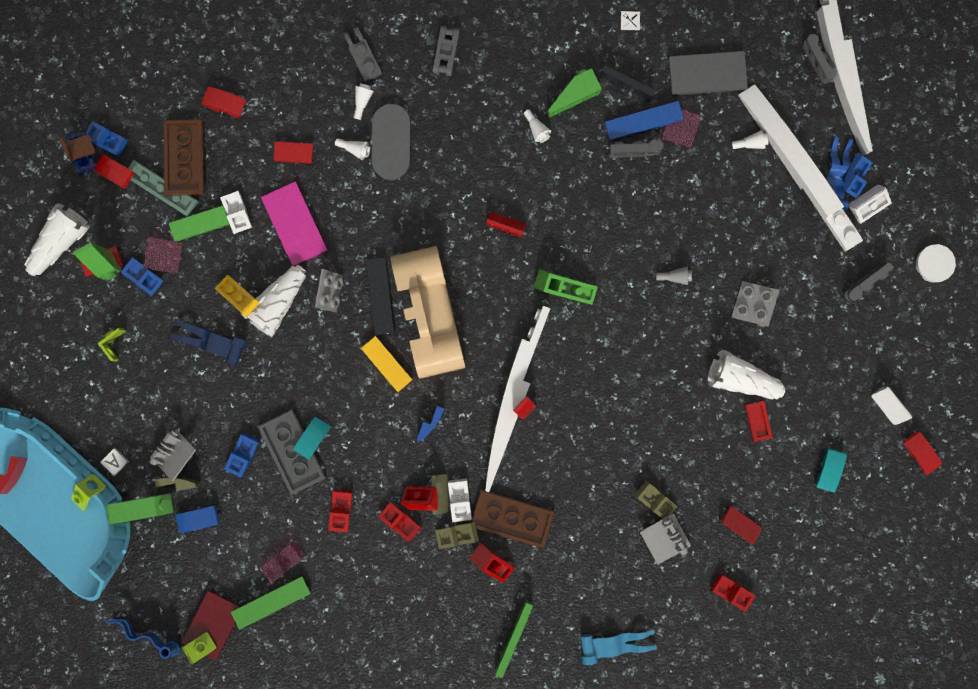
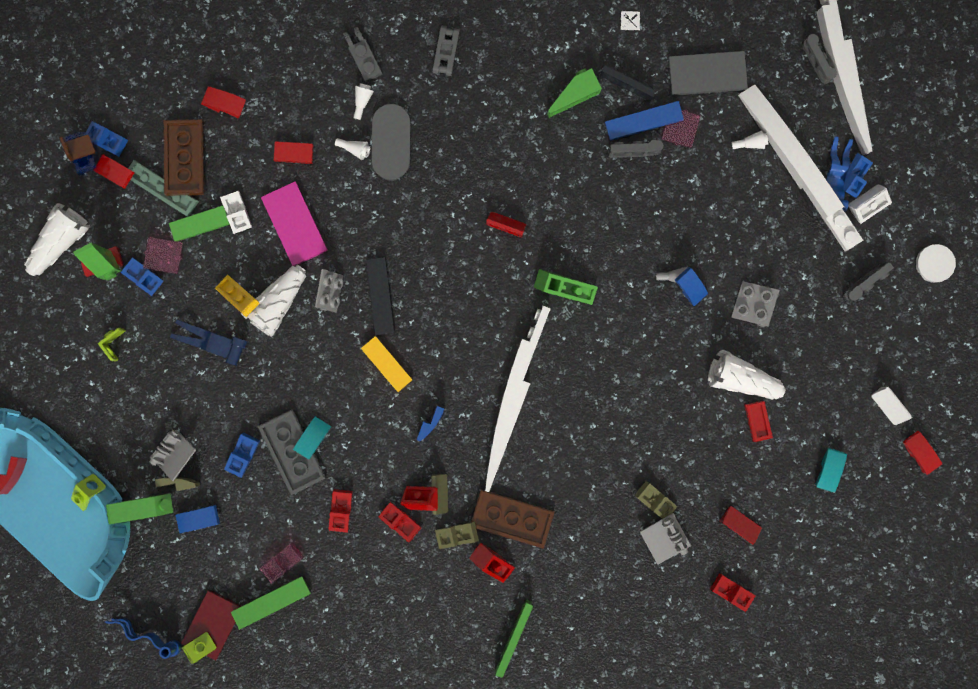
(114, 462): white tile -> none
(439, 343): tan piece -> none
(459, 500): white slope -> none
(524, 408): red slope -> none
(539, 130): white cone -> none
(612, 646): dark azure flag -> none
(691, 286): none -> blue slope

